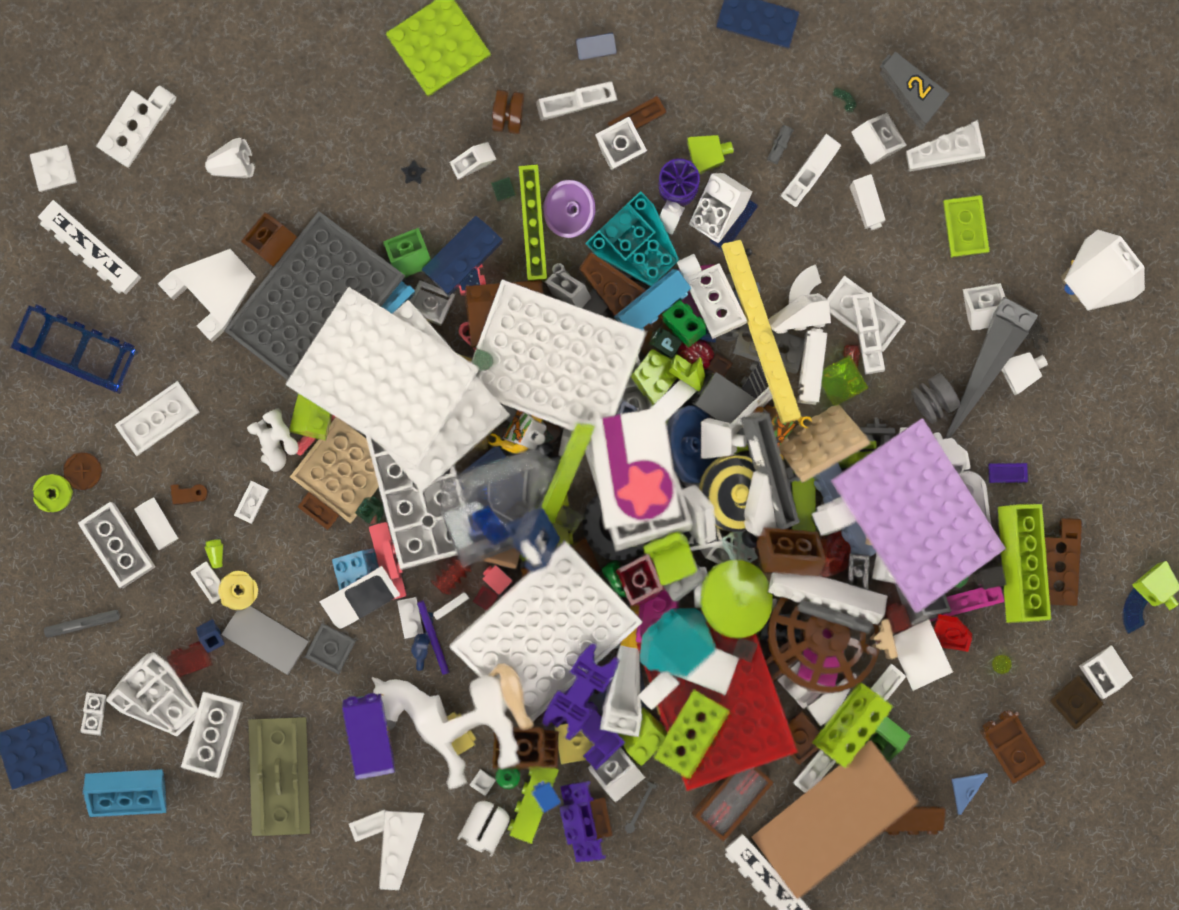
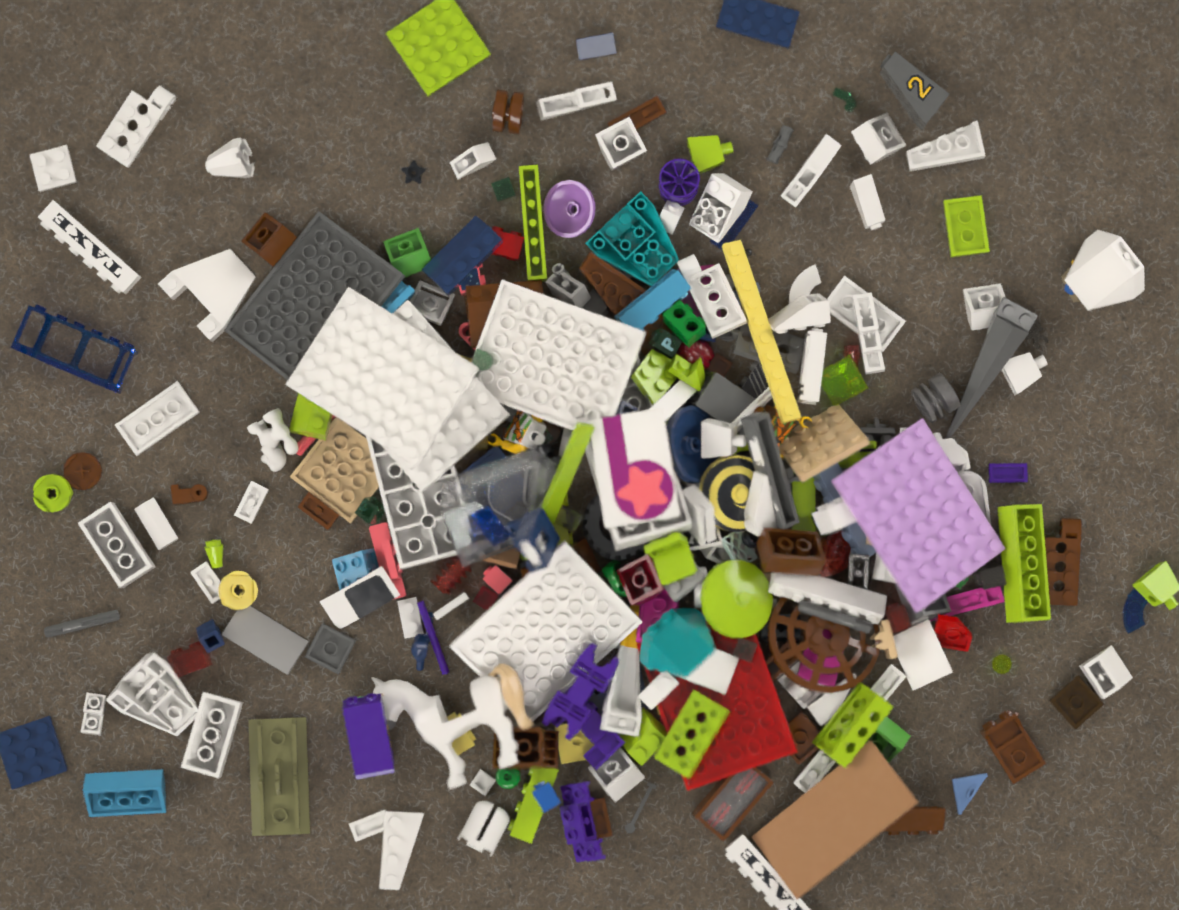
(511, 245): none -> red brick

